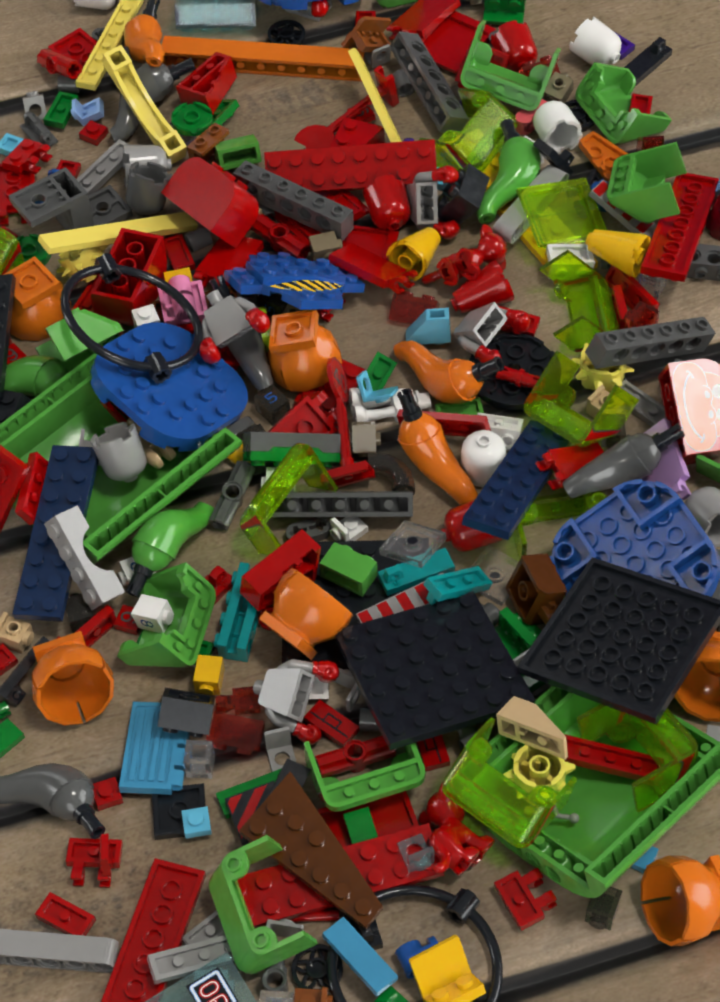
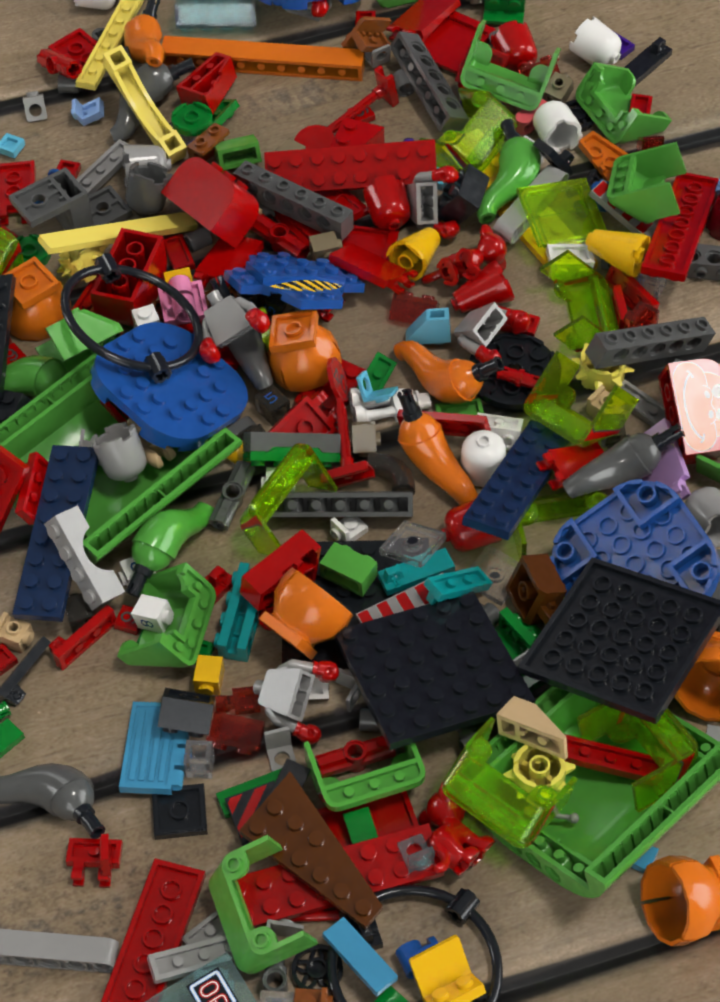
(26, 156): red plate -> none
(37, 130): dark grey hinge -> none
(60, 110): green plate -> none
(64, 916): red plate -> none
(68, 675): orange plate -> none
(93, 133): red plate -> none
(107, 793): red plate -> none
(196, 822): medium azure plate -> none
(286, 33): black wheel -> none
(309, 527): dark grey beam -> none
(332, 723): red tile -> none
(374, 95): light yellow tile -> none
(433, 753): red tile -> none
(519, 899): red plate -> none
(603, 909): clear smoke brick -> none

